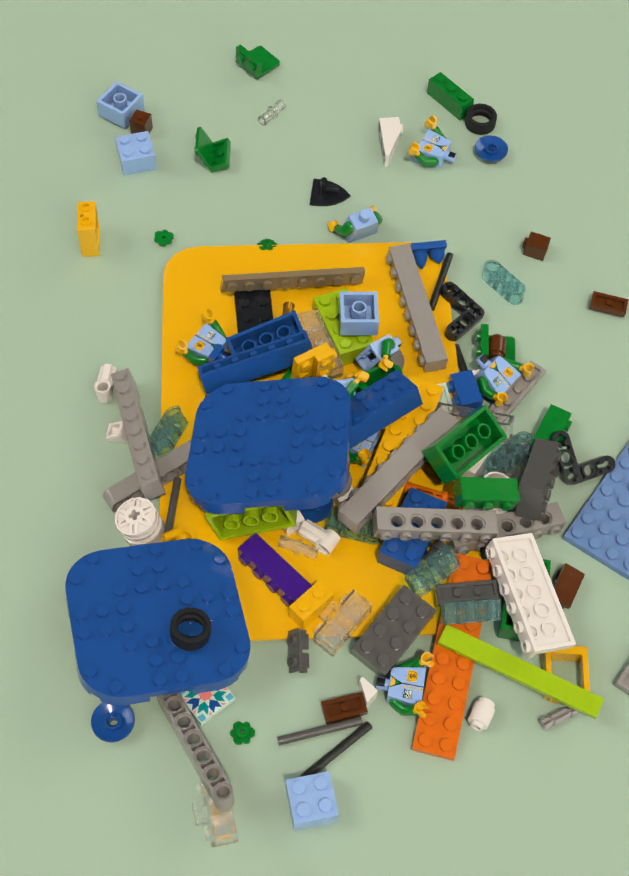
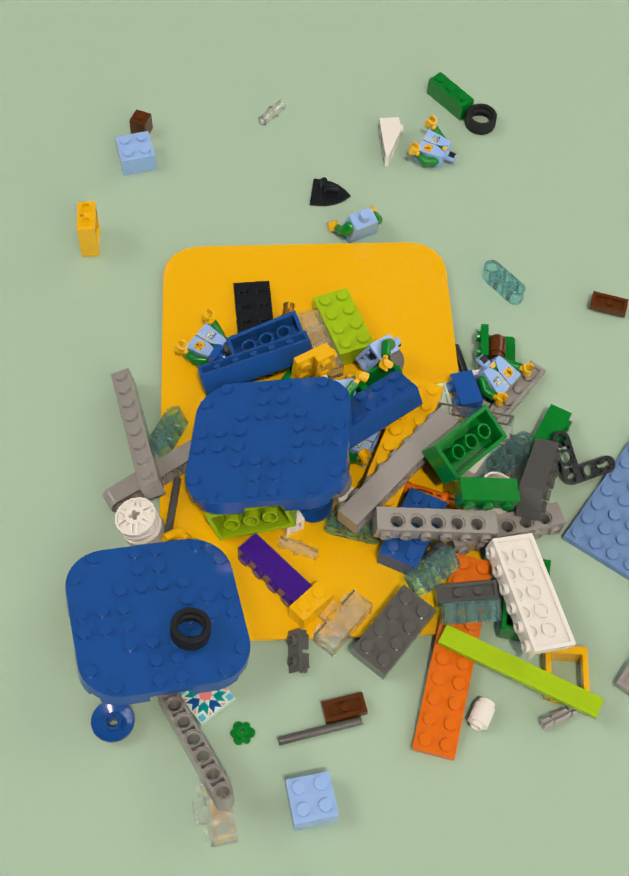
(104, 383): white piece -> none
(116, 433): white slope -> none
(119, 104): light blue brick -> none
(163, 237): green plant -> none
(213, 154): green bracket -> none
(256, 61): green bracket -> none
(267, 244): green plant -> none
(292, 279): dark tan plate -> none
(323, 539): white piece -> none
(335, 752): pearl dark grey bar -> none
(358, 313): light blue brick -> none
(368, 690): white slope -> none
(407, 686): torso -> none
(416, 308): light grey brick -> none
(421, 250): blue tile -> none
(437, 290): pearl dark grey bar -> none
(466, 315): black beam -> none
(491, 148): blue dish -> none
(536, 246): reddish brown brick -> none
(567, 584): reddish brown hinge -> none

